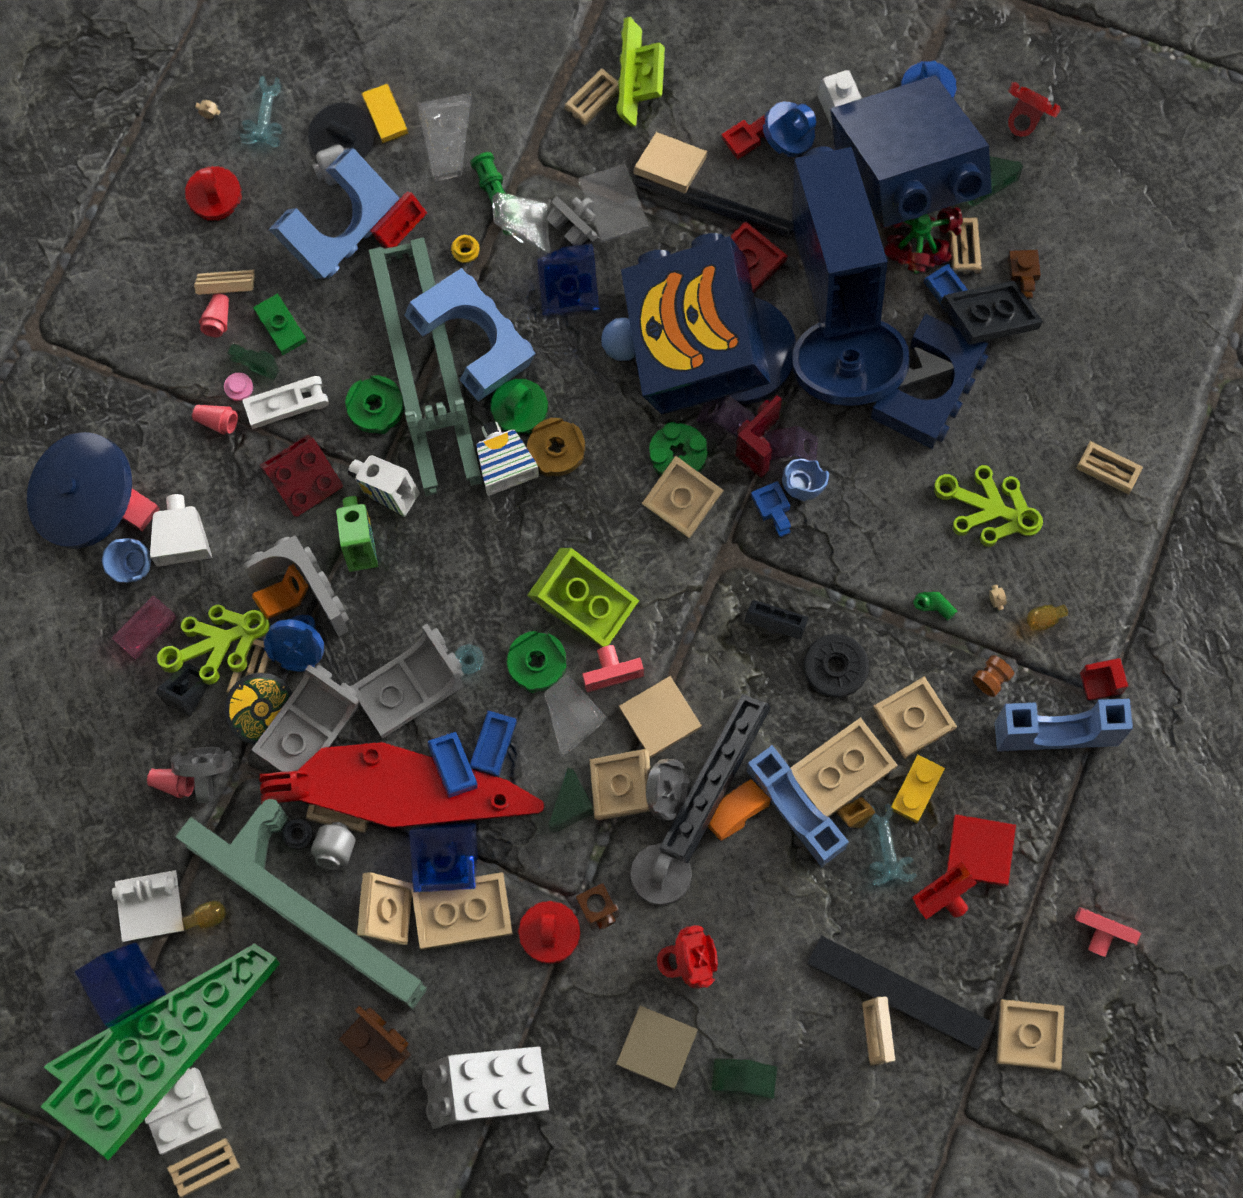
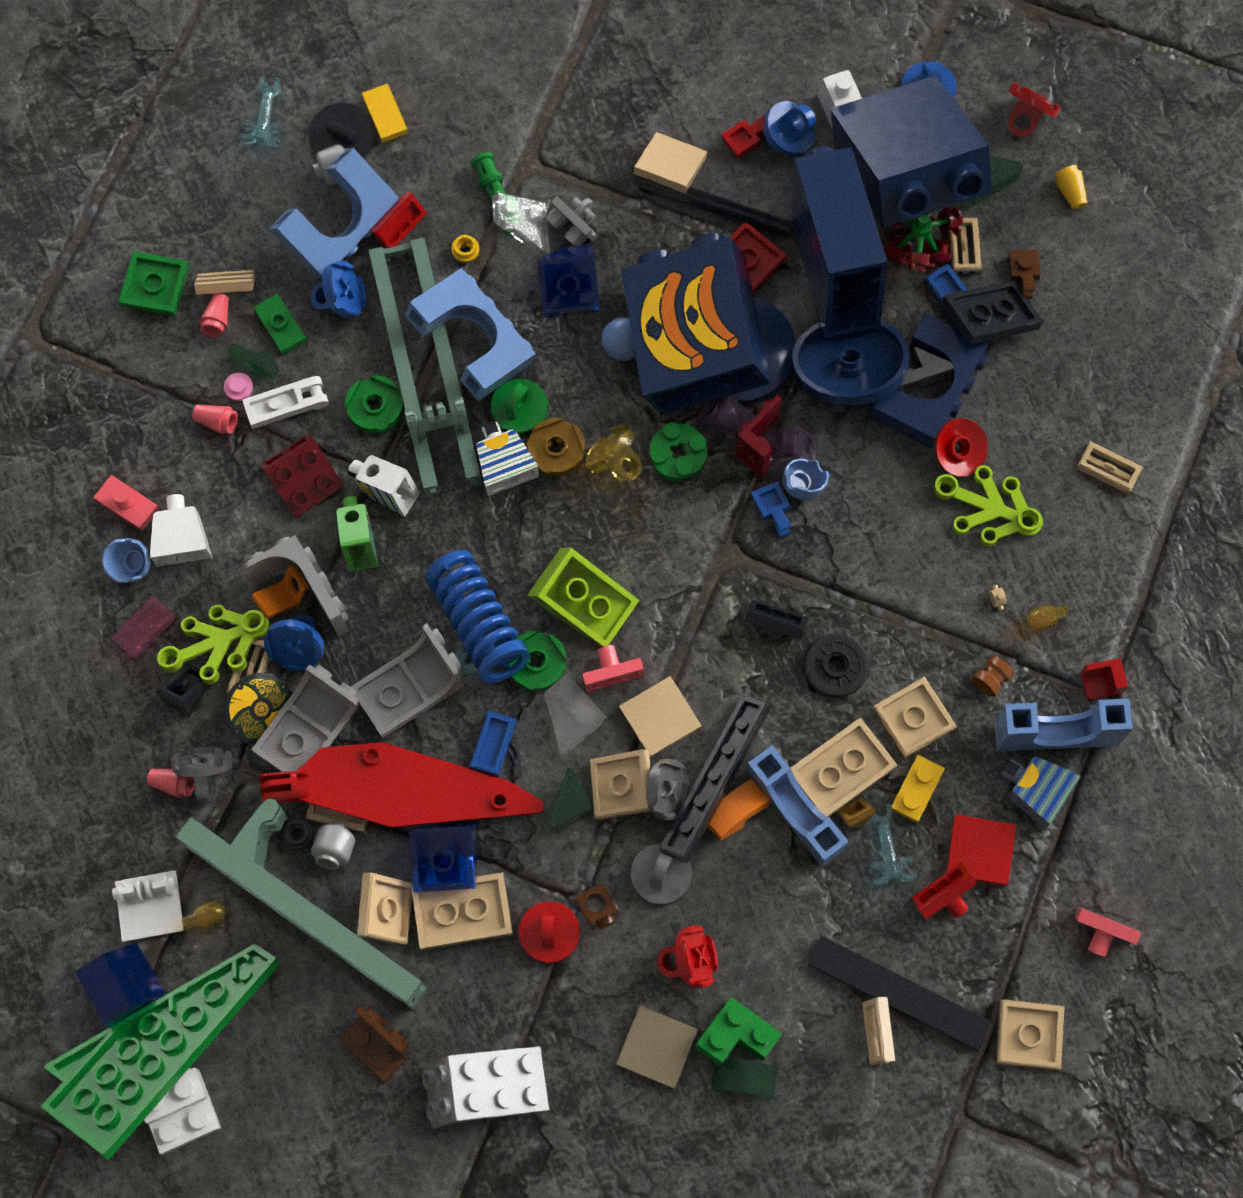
(79, 490): dark blue dish -> none
(154, 284): none -> green plate
(179, 1179): tan tile -> none
(207, 109): tan piece -> none
(213, 193): red tile -> none
(342, 290): none -> blue tile
(445, 131): clear wing -> none
(452, 764): blue tile -> none
(496, 654): none -> blue piece
(570, 105): tan tile -> none
(611, 453): none -> clear yellow tile
(615, 203): clear piece -> none
(640, 72): lime bracket -> none
(682, 497): tan tile -> none
(734, 1026): none -> green plate
(934, 602): green arm -> none
(972, 447): none -> red dish
(1040, 788): none -> torso
(1072, 186): none -> yellow cone

